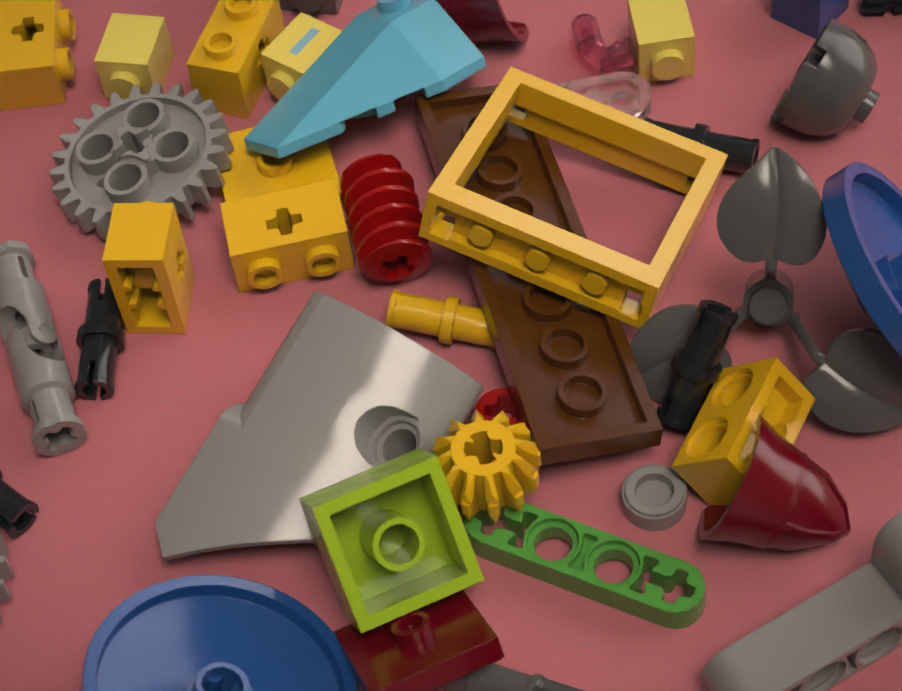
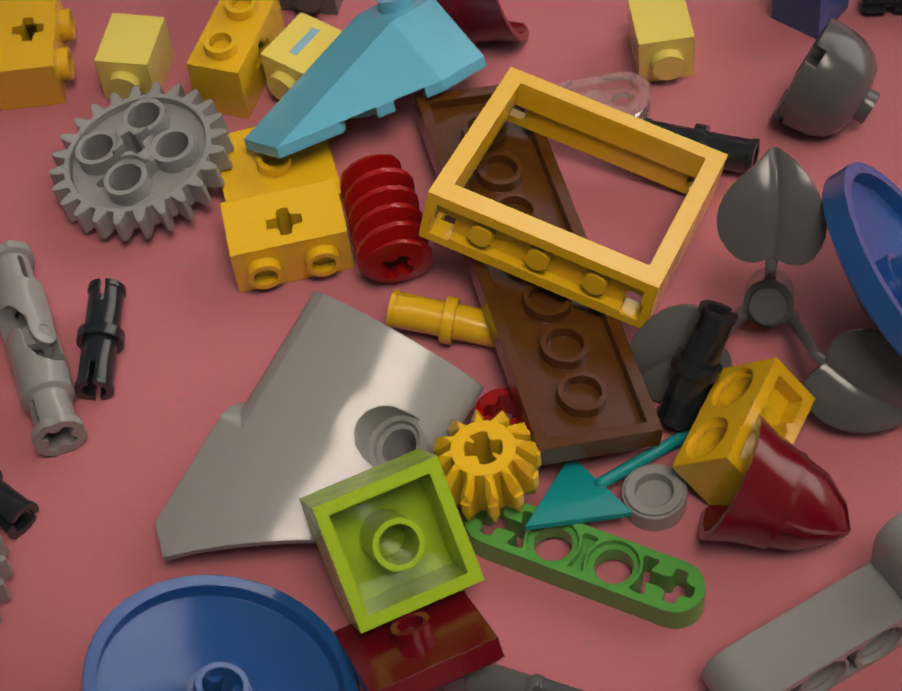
(149, 268): yellow brick -> none
(582, 498): none -> teal piece
(594, 49): clear pink arm -> none

